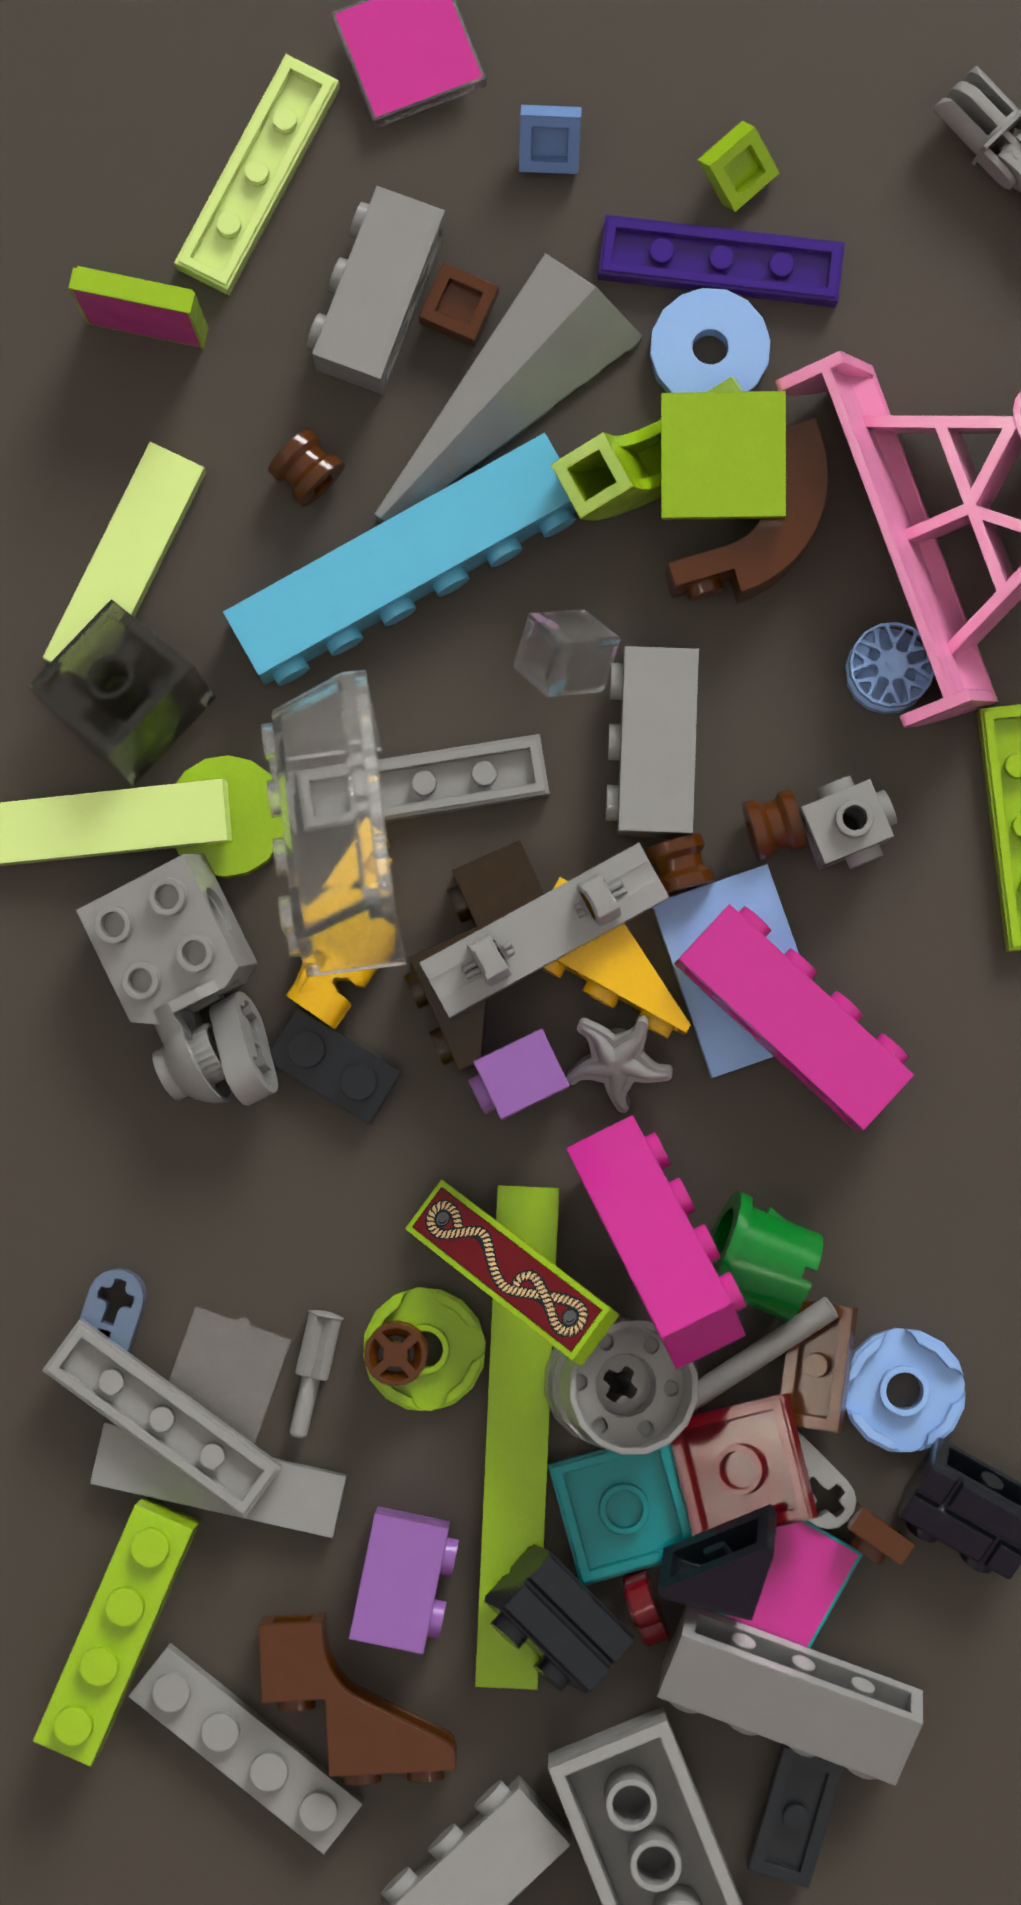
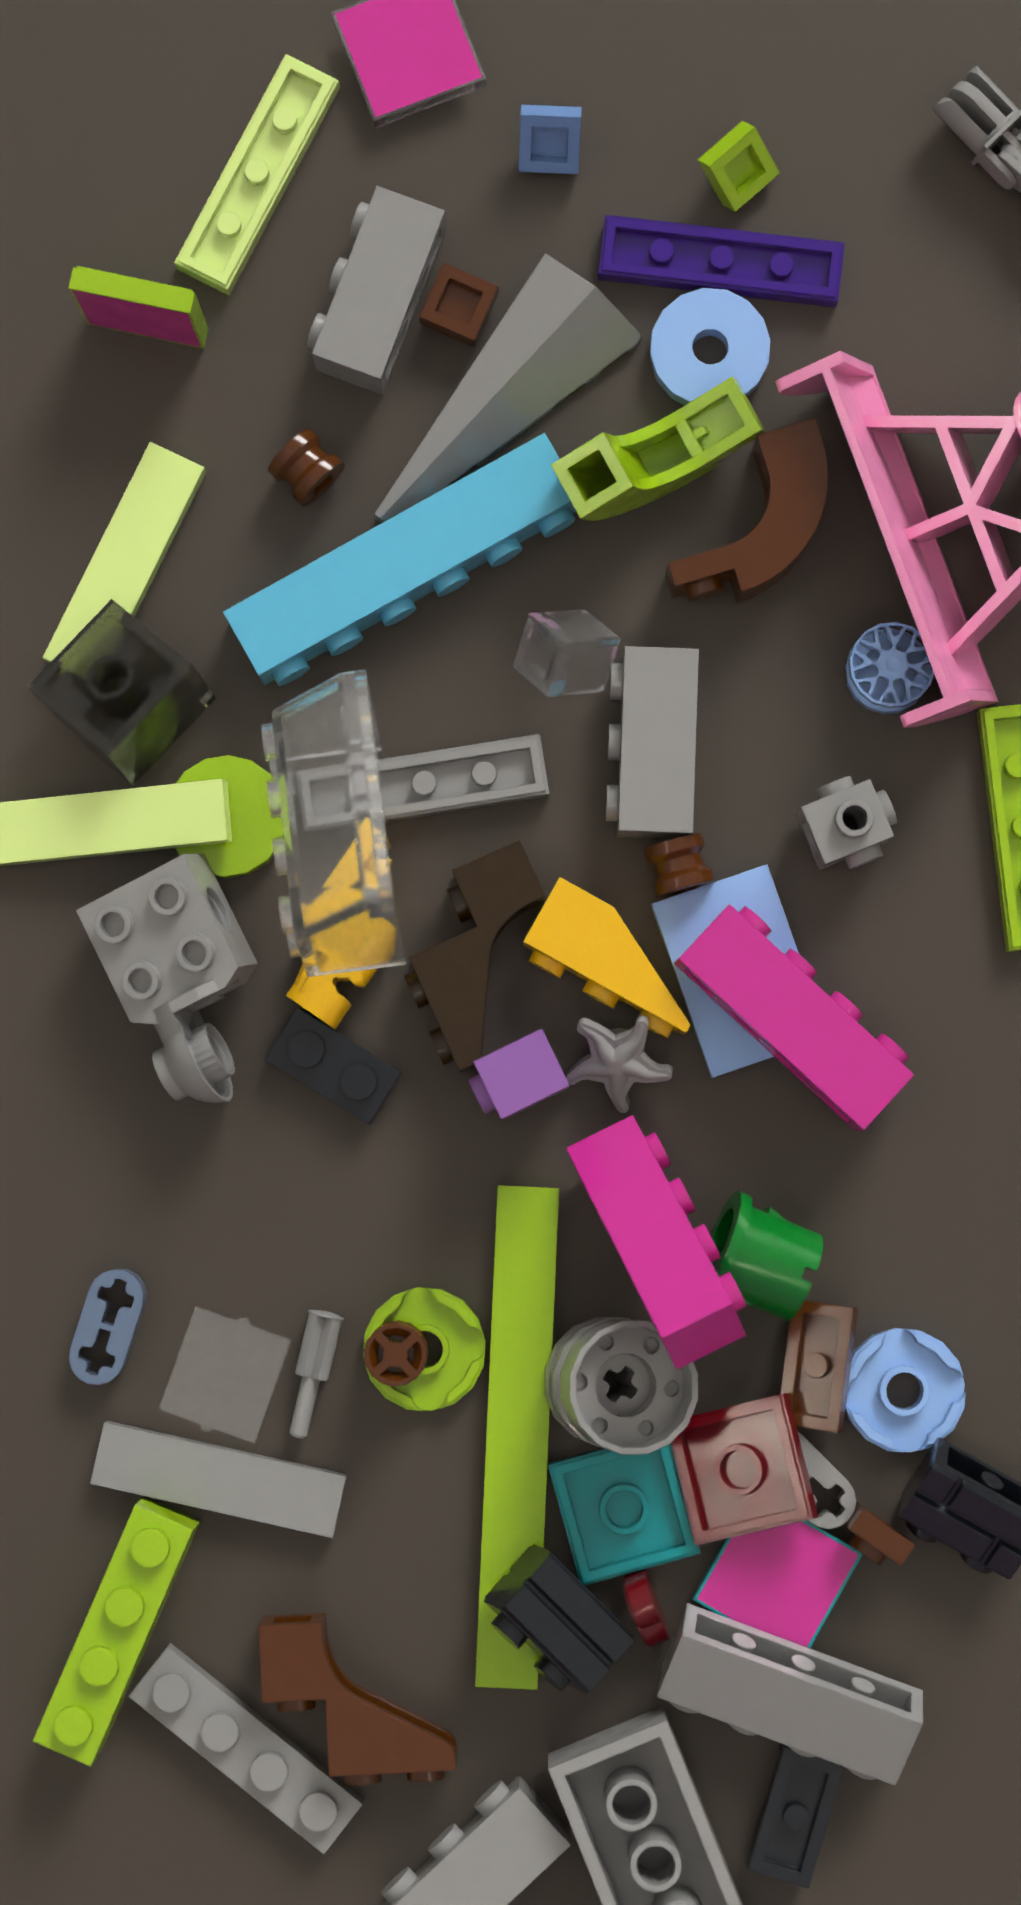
(162, 1418): light grey tile -> none
(243, 1048): light grey beam -> none
(401, 1580): medium lavender brick -> none
(512, 1273): tile -> none
(544, 930): light grey hinge -> none
(722, 1565): black slope -> none
(723, 455): lime tile -> none
(765, 1350): light grey bar -> none
(774, 825): reddish brown wheel -> none

